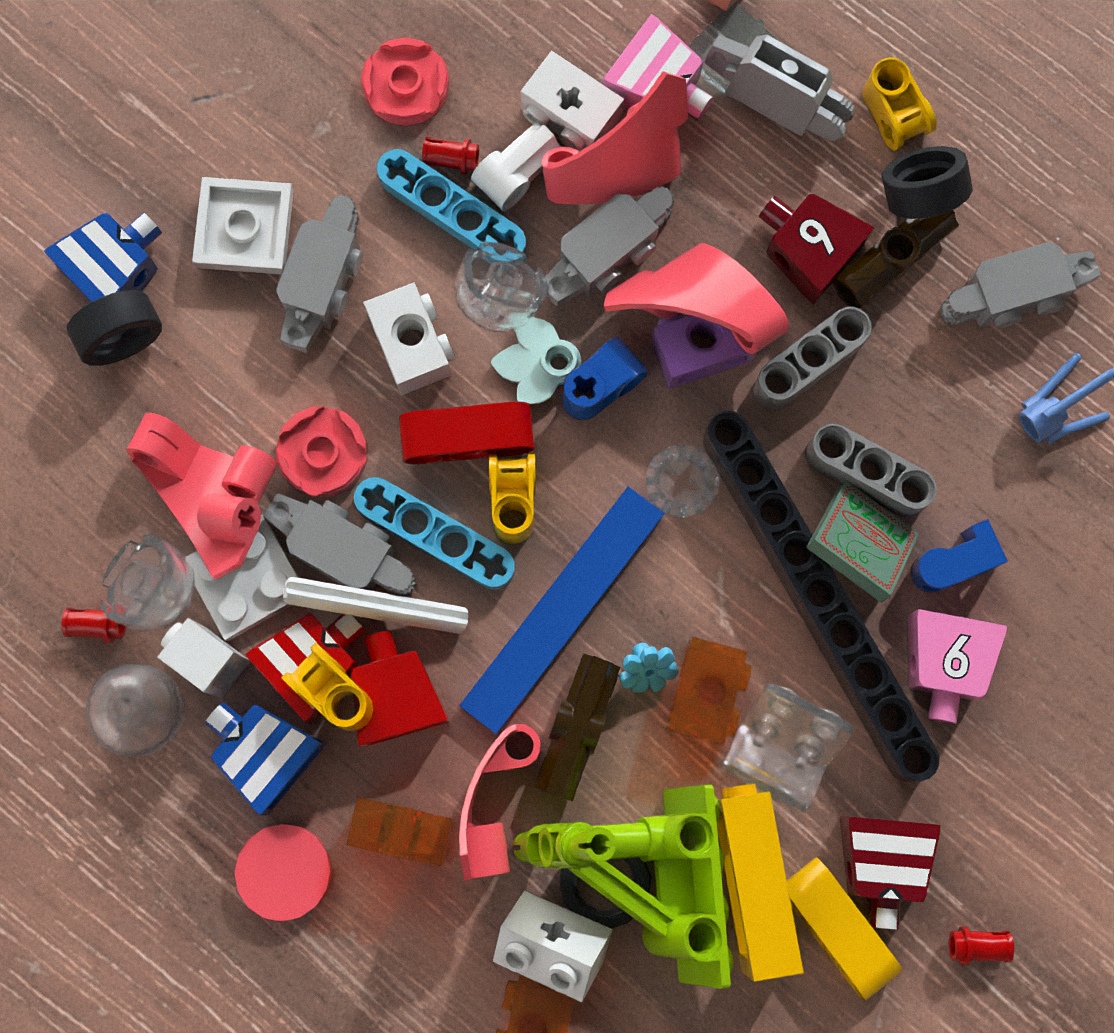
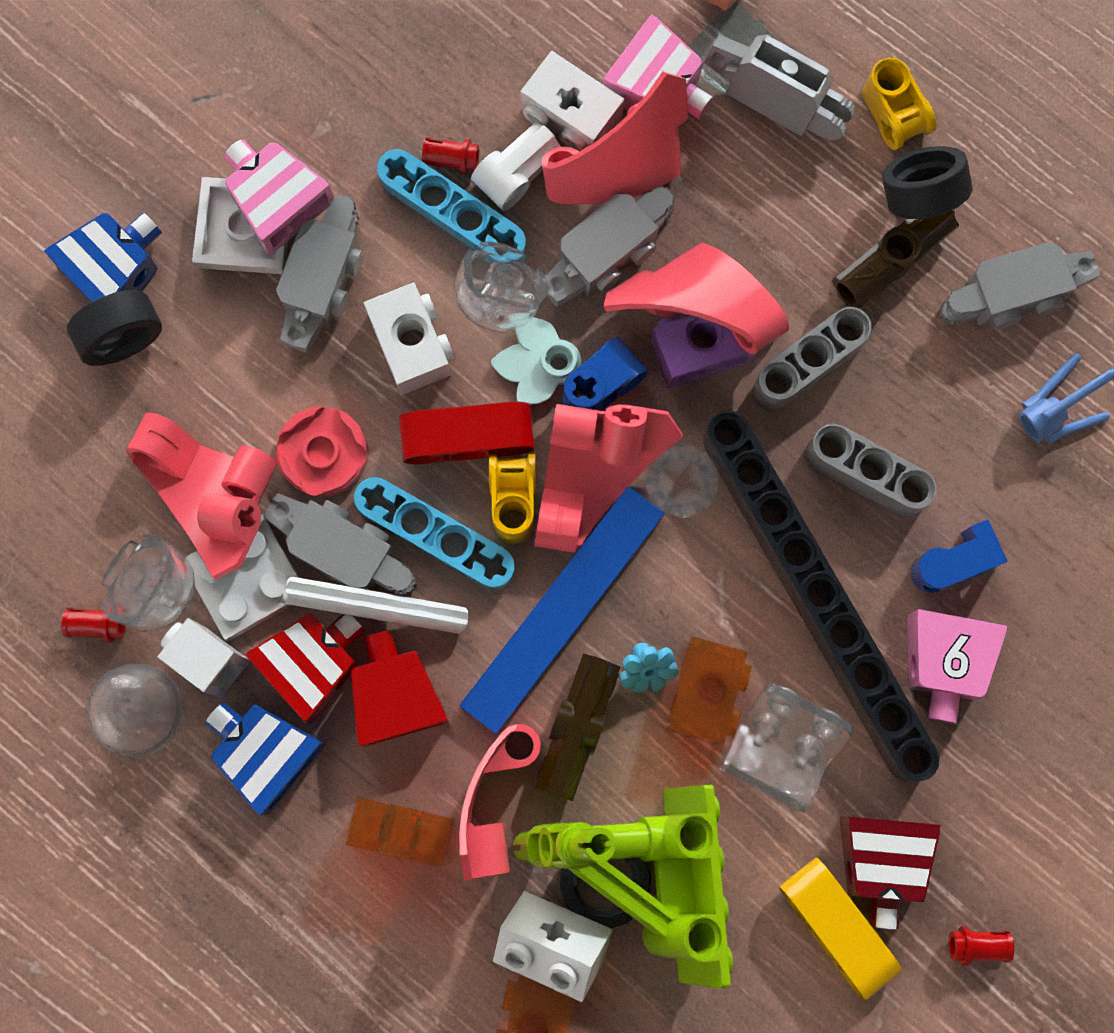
(274, 191): none -> bright pink torso
(283, 872): coral tile -> none
(324, 683): yellow piece -> none
(405, 81): coral tile -> none
(592, 465): none -> coral panel
(757, 884): yellow window -> none
(813, 242): dark red torso -> none
(863, 541): sand green tile -> none

